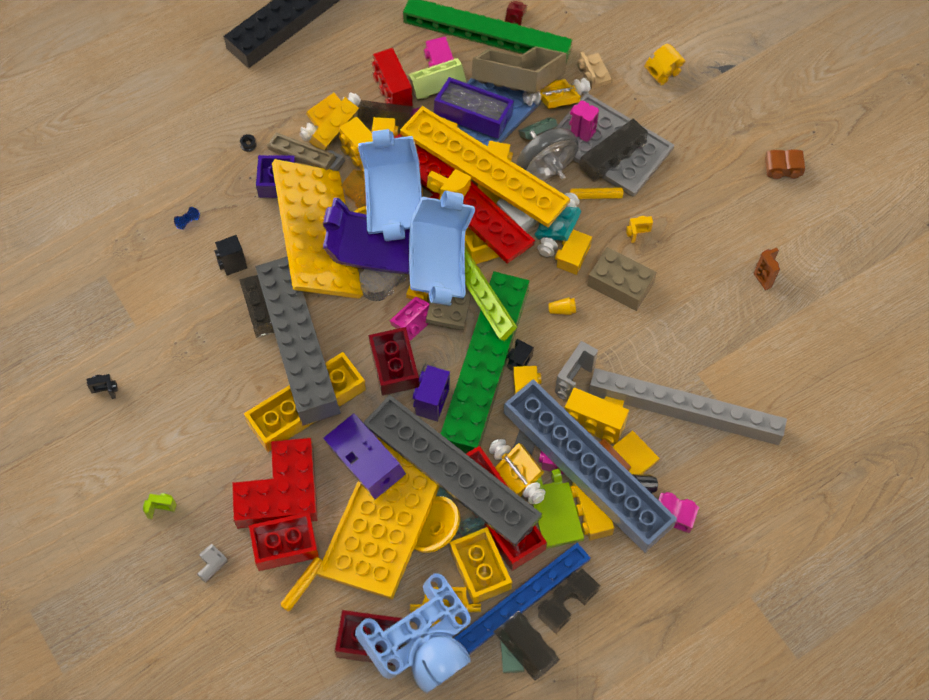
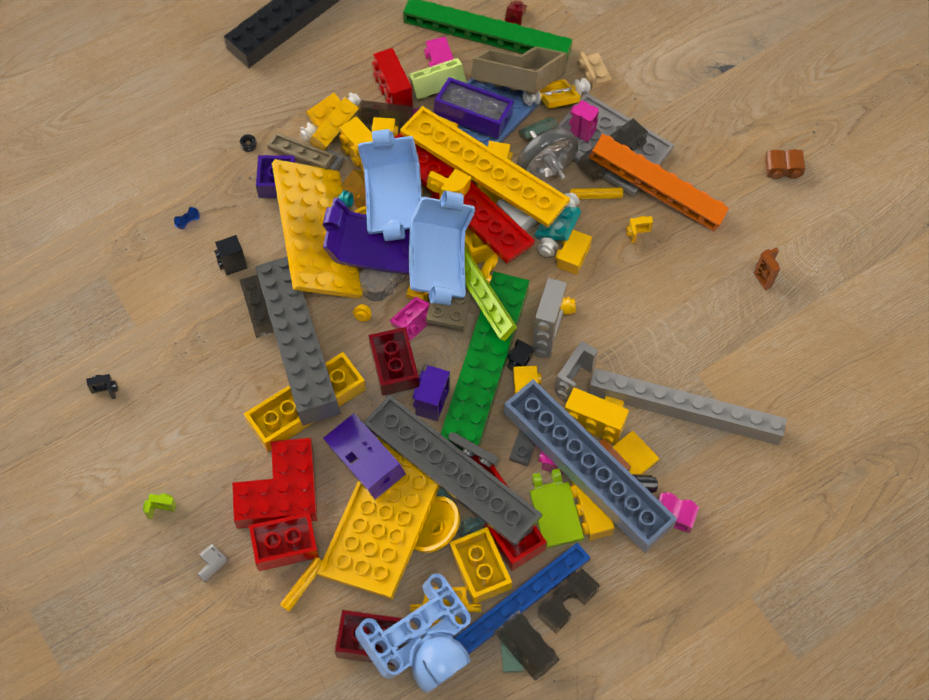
(347, 198): none -> teal plate
(362, 313): none -> yellow plate
(471, 449): none -> dark grey hinge
(488, 267): none -> yellow dish
(518, 470): yellow plate -> none
(548, 318): none -> light grey arch
(621, 278): dark tan brick -> none
(658, 182): none -> orange brick
(665, 63): yellow brick -> none

